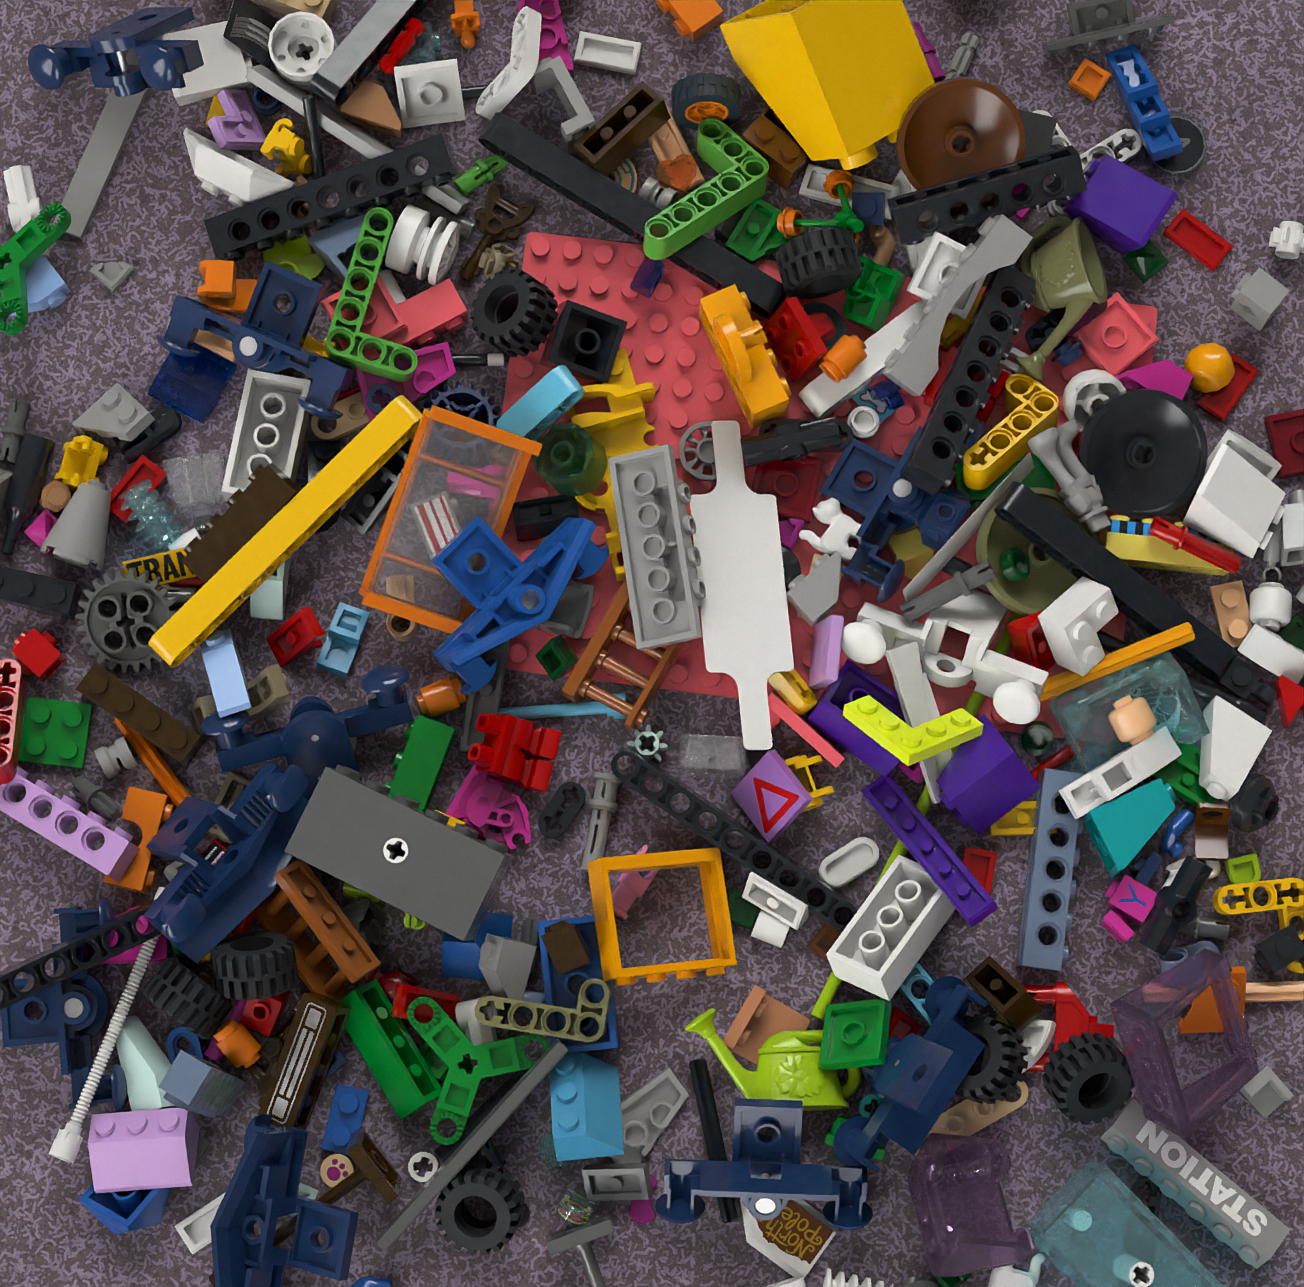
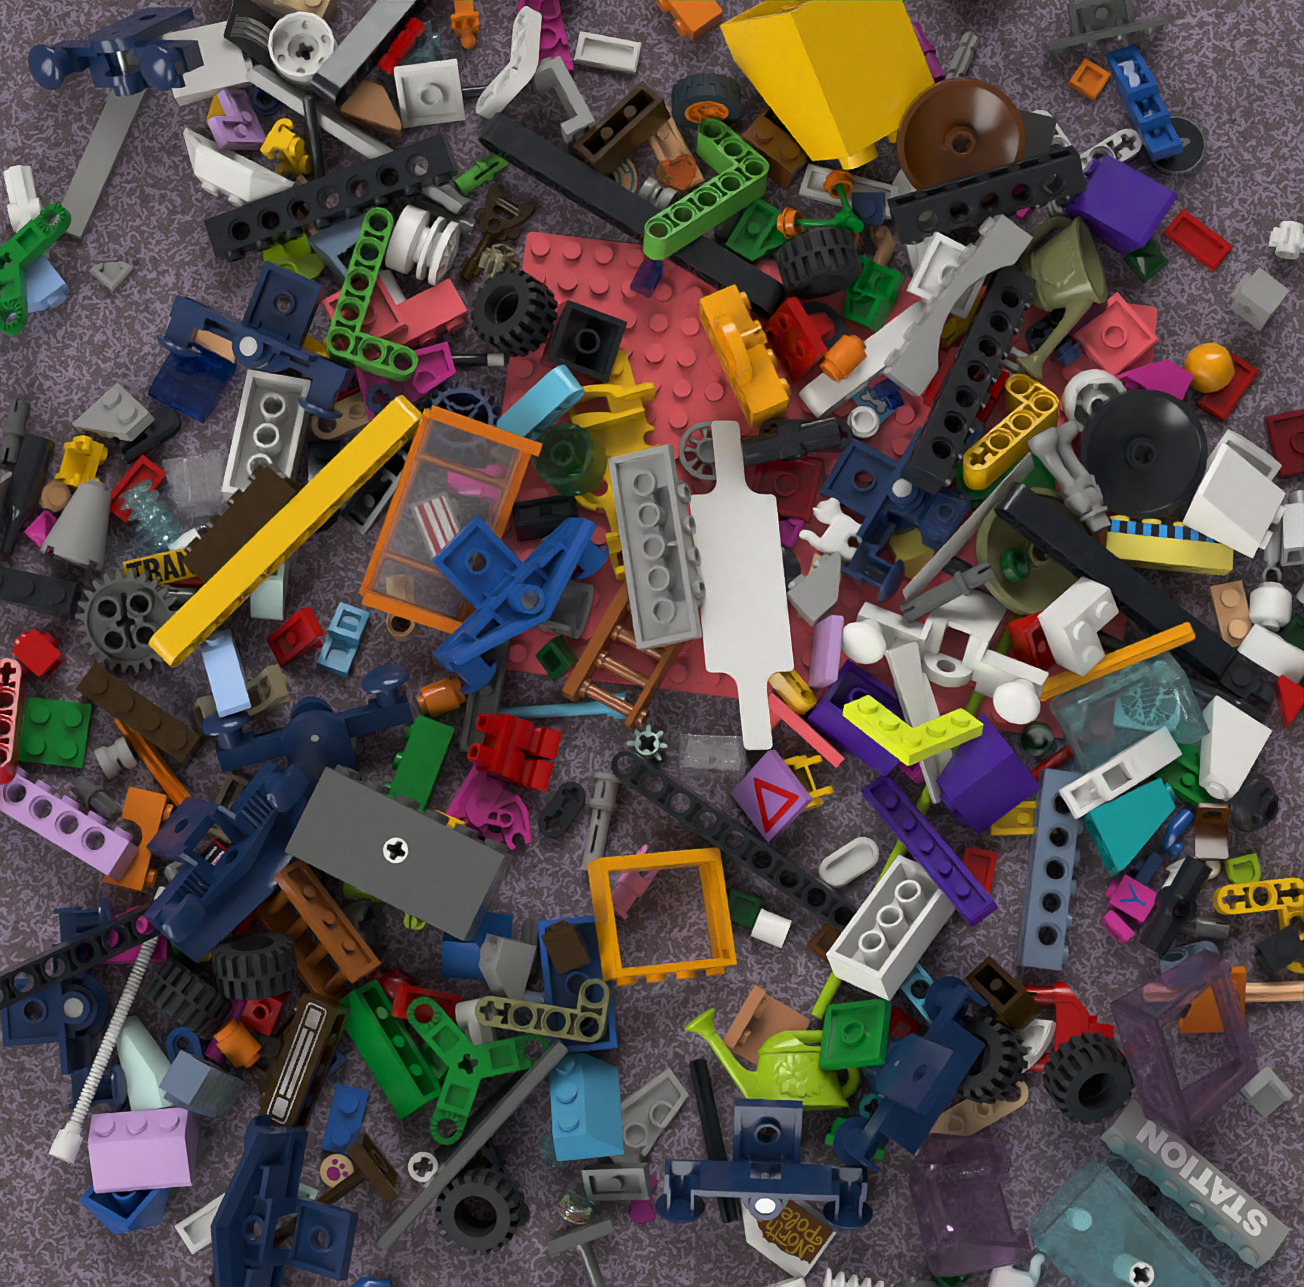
(222, 288): orange piece -> none
(775, 901): white slope -> none
(1132, 719): light nougat head -> none
(1194, 544): red axle -> none

